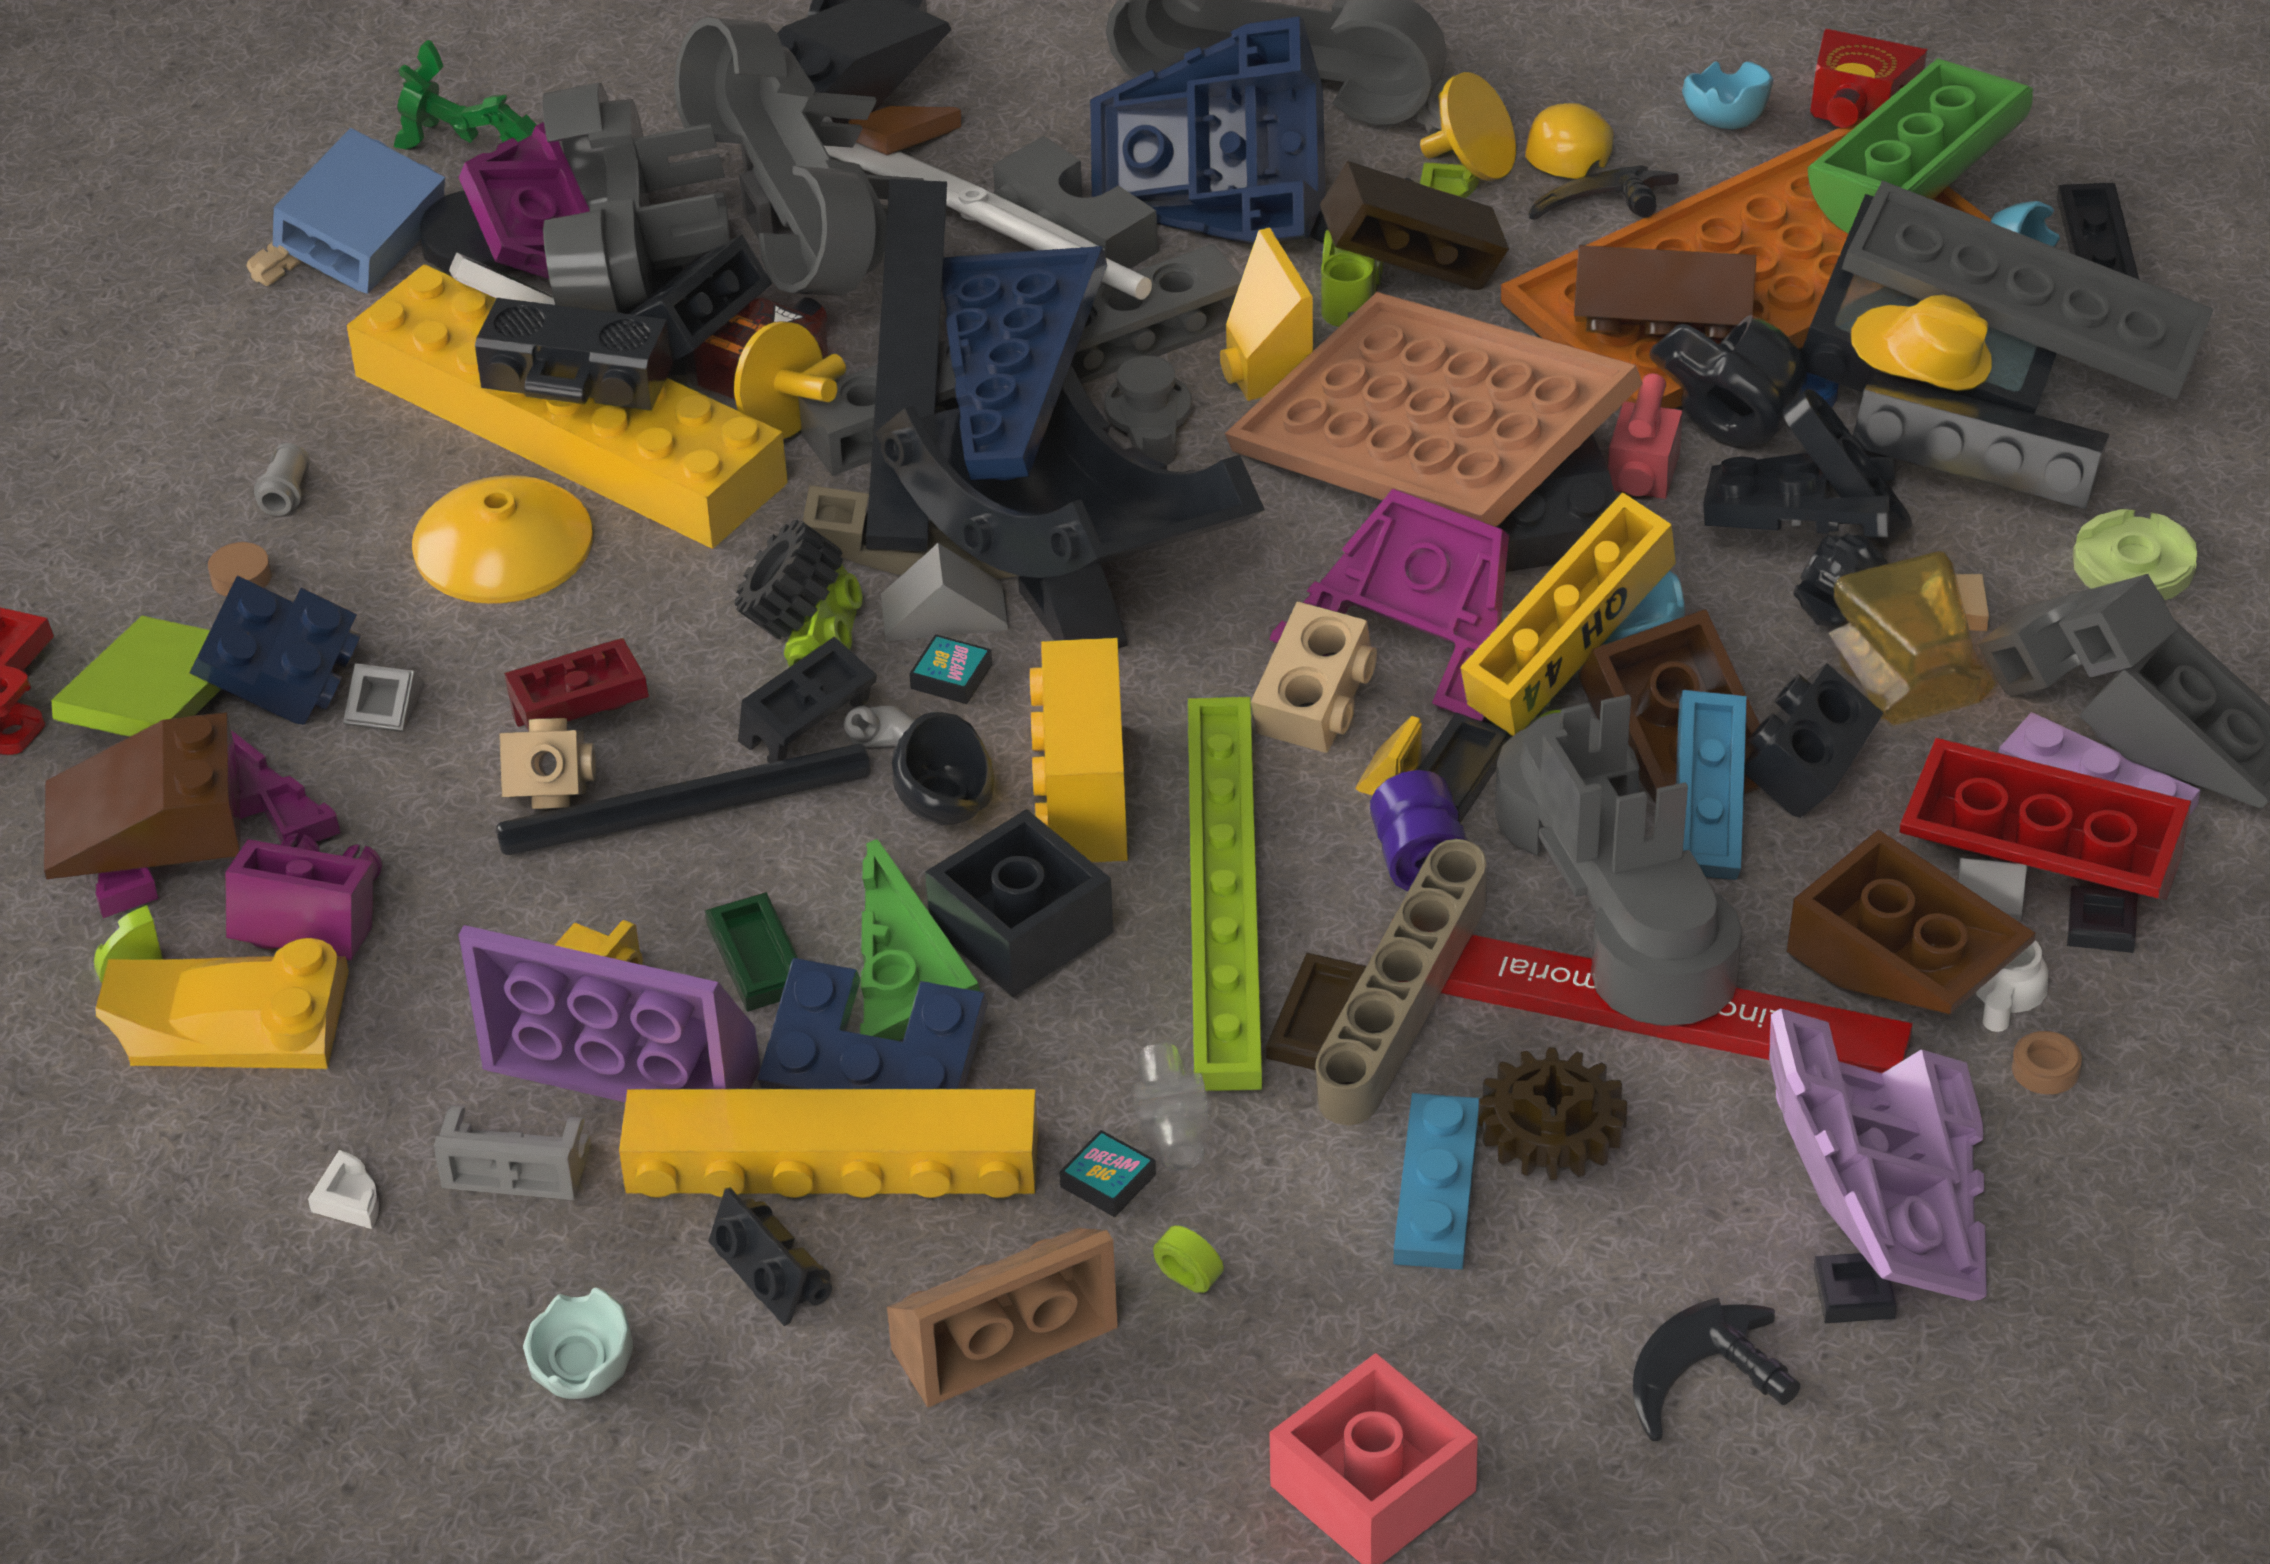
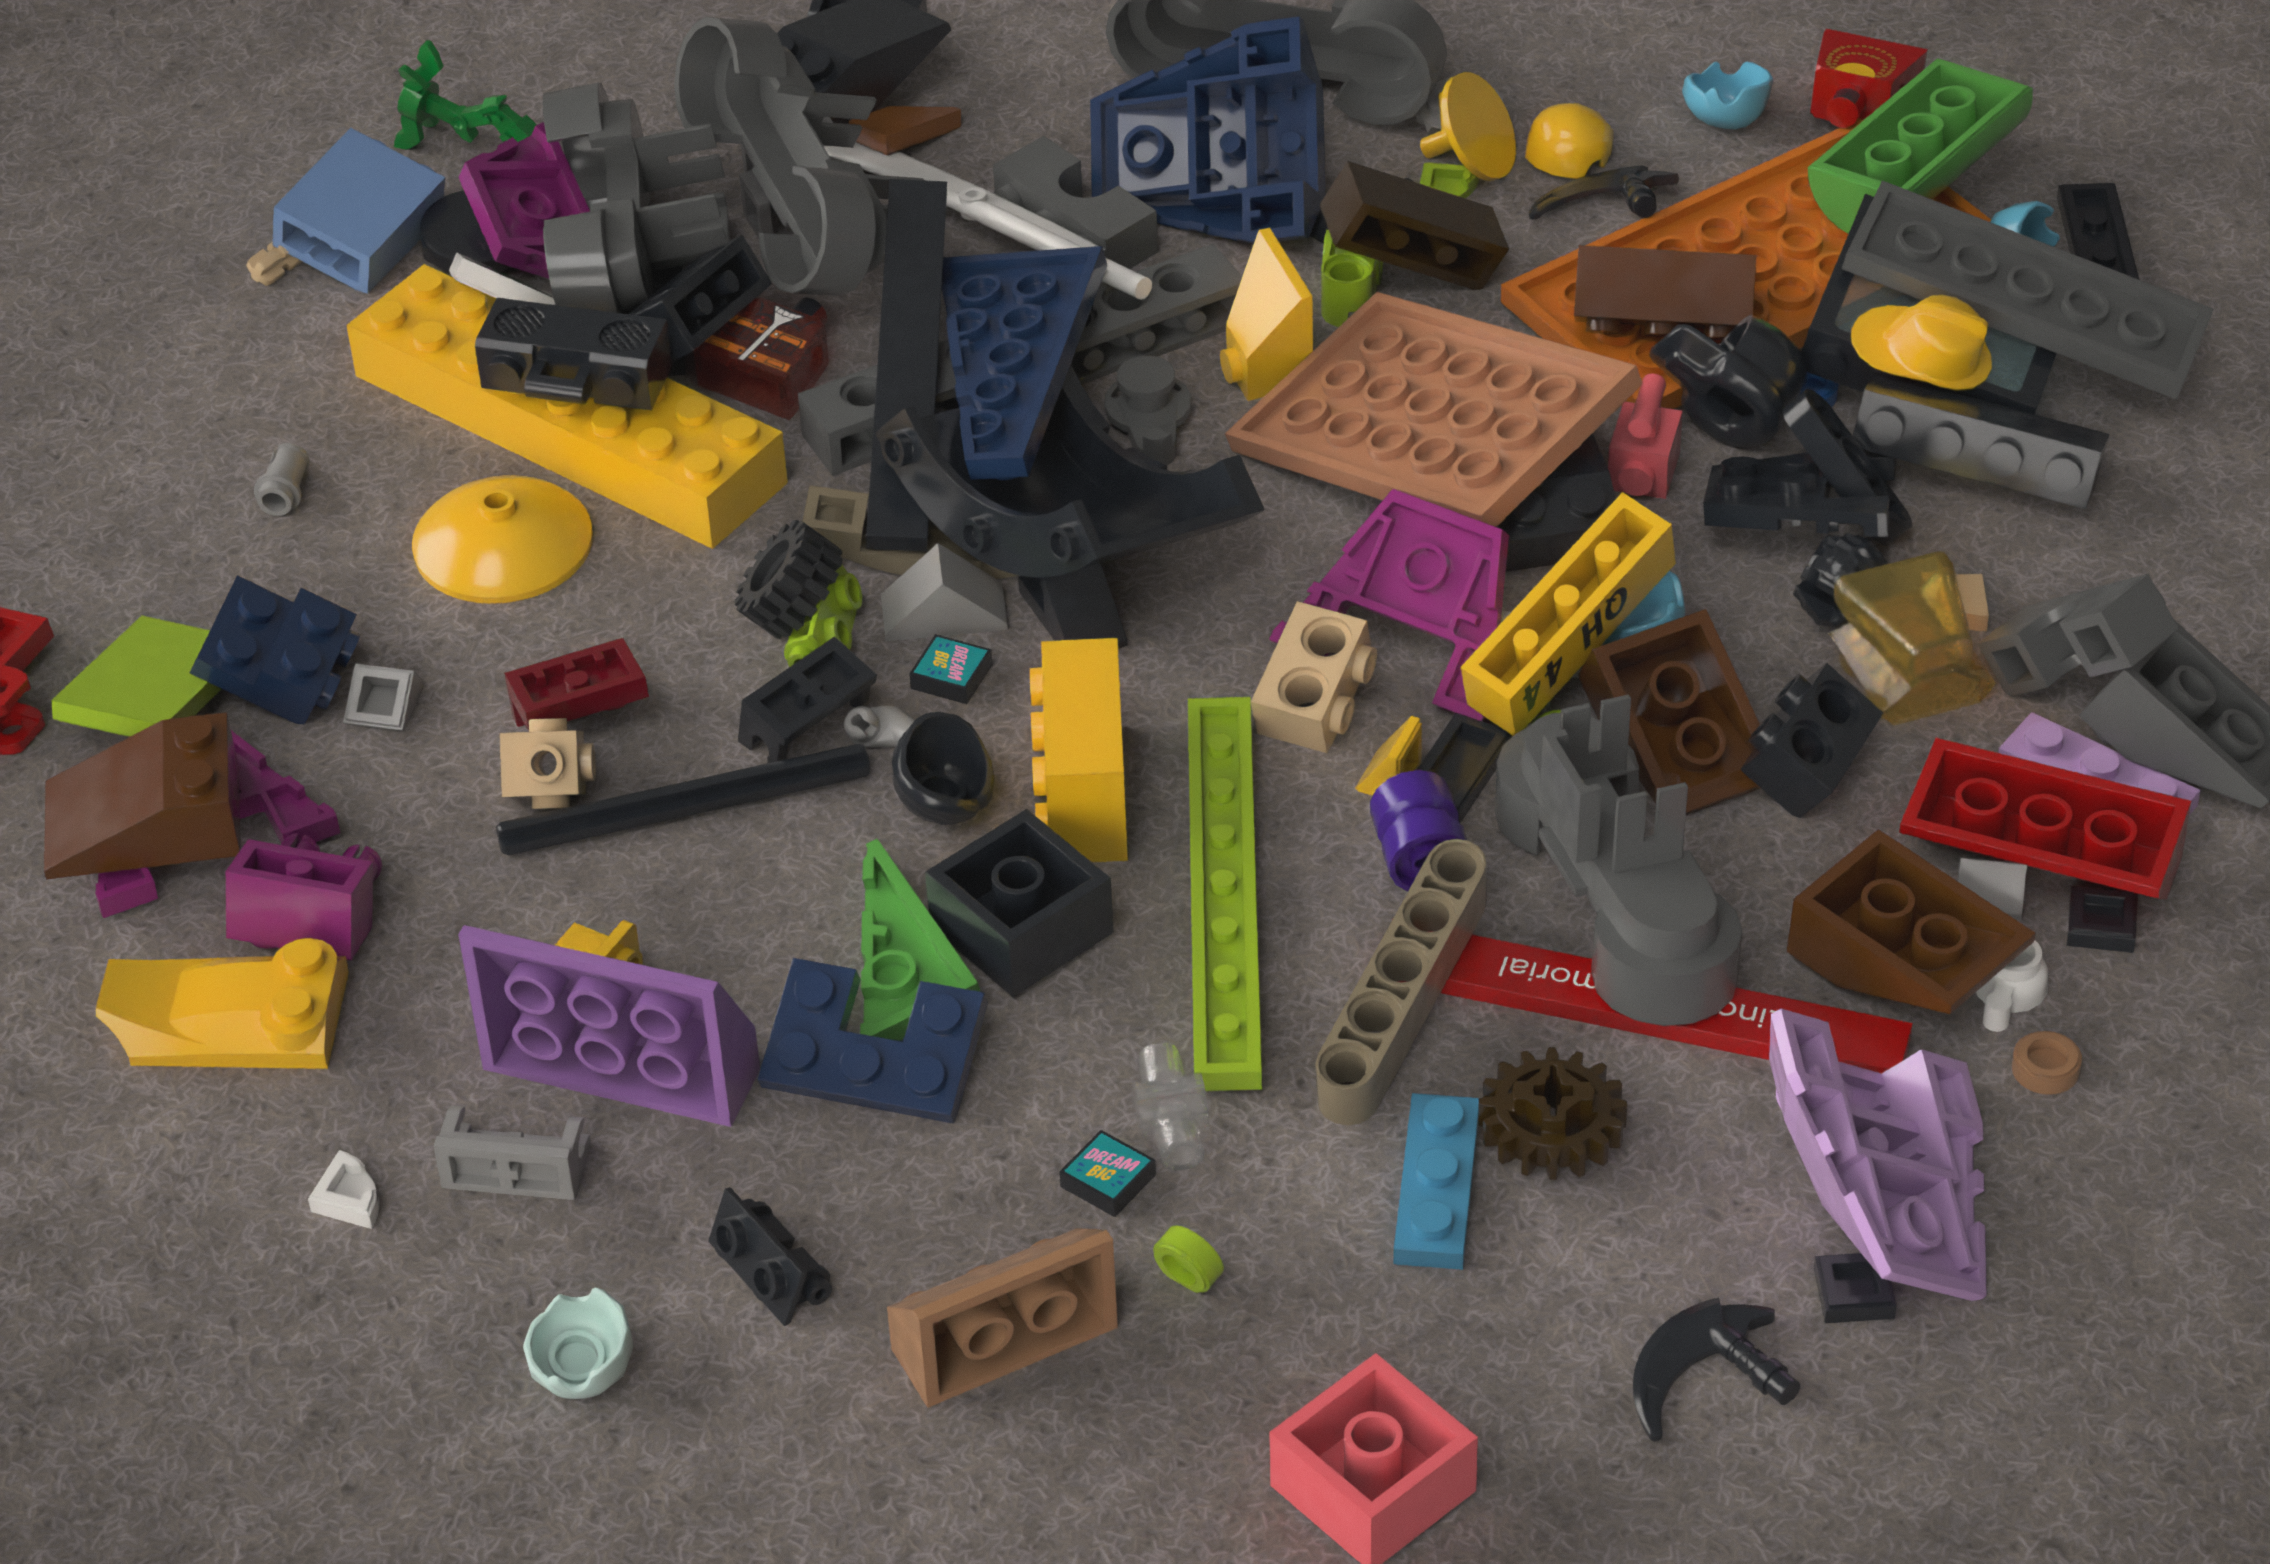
(133, 941): lime tile -> none
(238, 559): medium nougat tile -> none
(752, 948): dark green tile -> none
(779, 367): yellow shield -> none
(830, 1141): yellow brick -> none
(1312, 1009): dark brown tile -> none
(1713, 768): dark azure plate -> none
(2104, 559): yellowish green tile -> none

